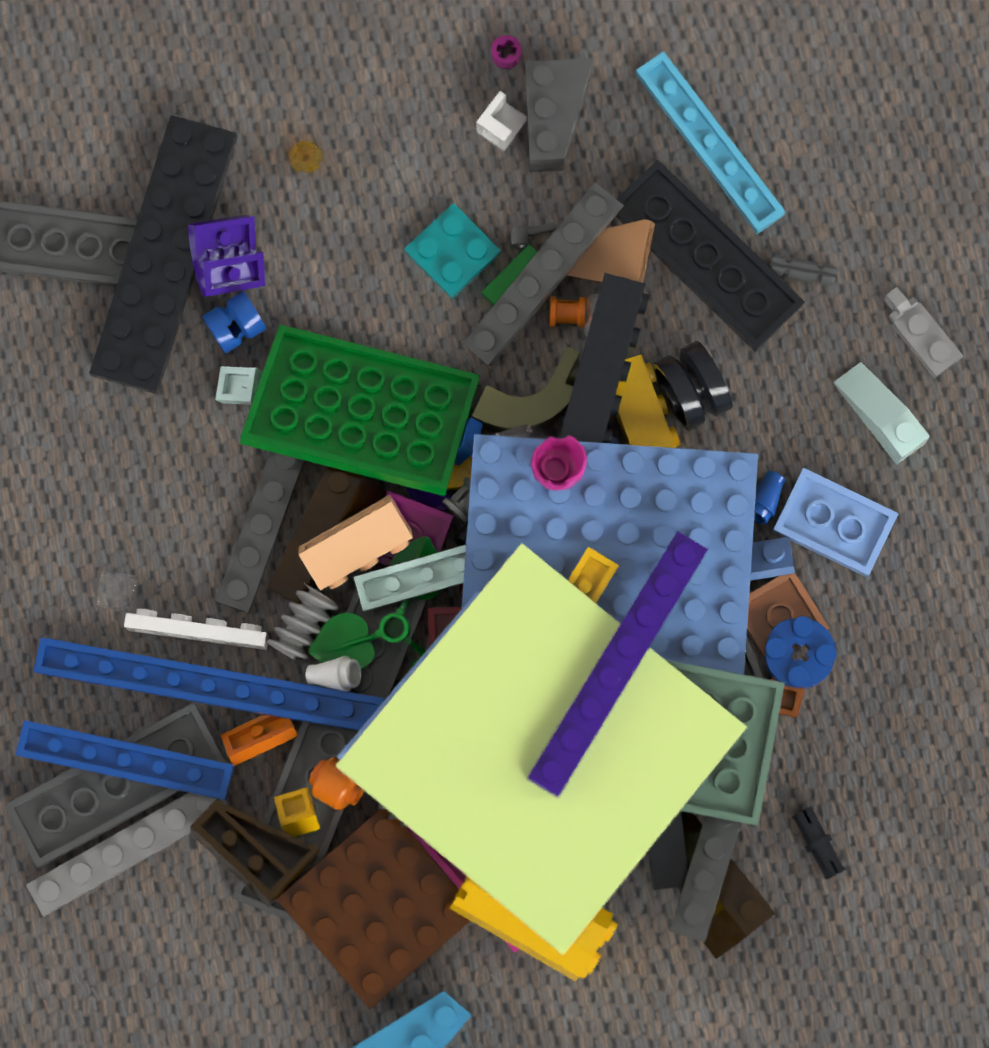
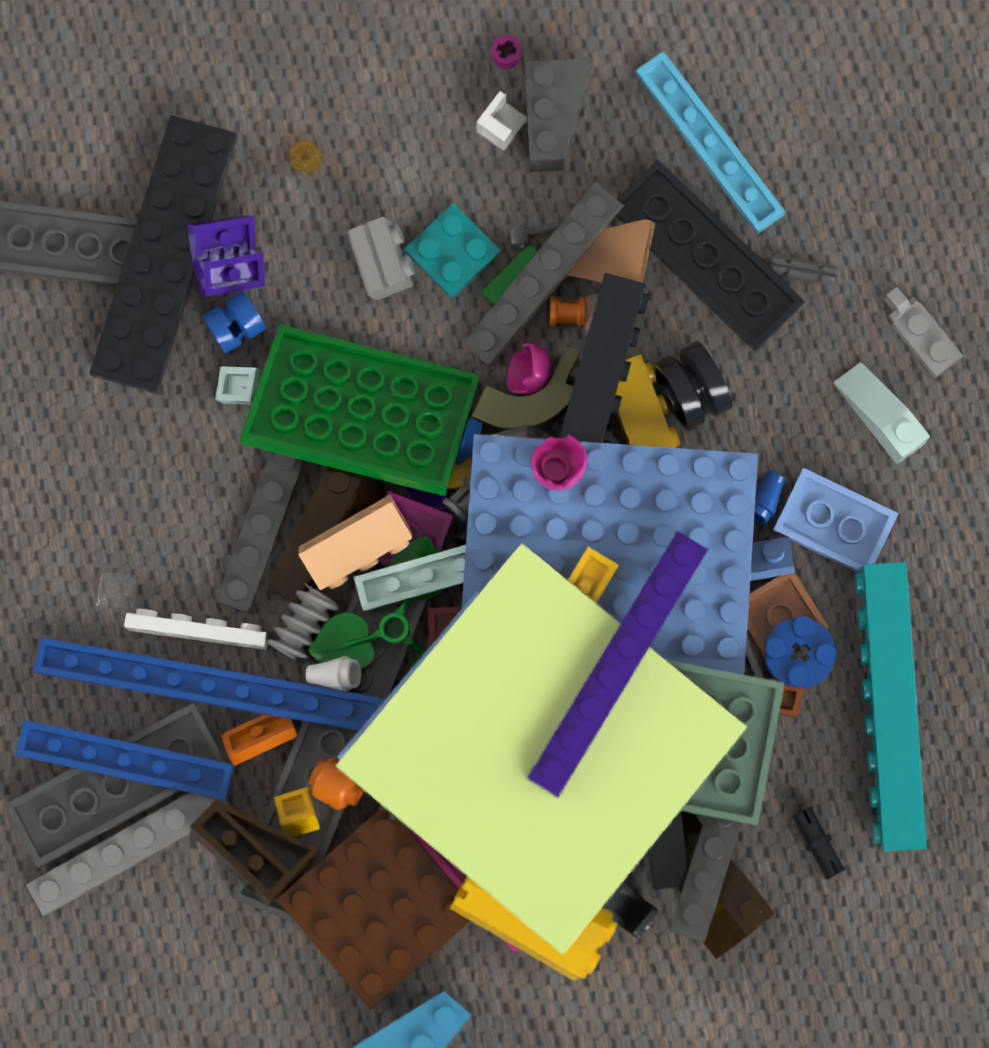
(381, 258): none -> light grey brick
(529, 370): none -> dark pink hair
(630, 910): none -> black bracket
(892, 707): none -> teal brick

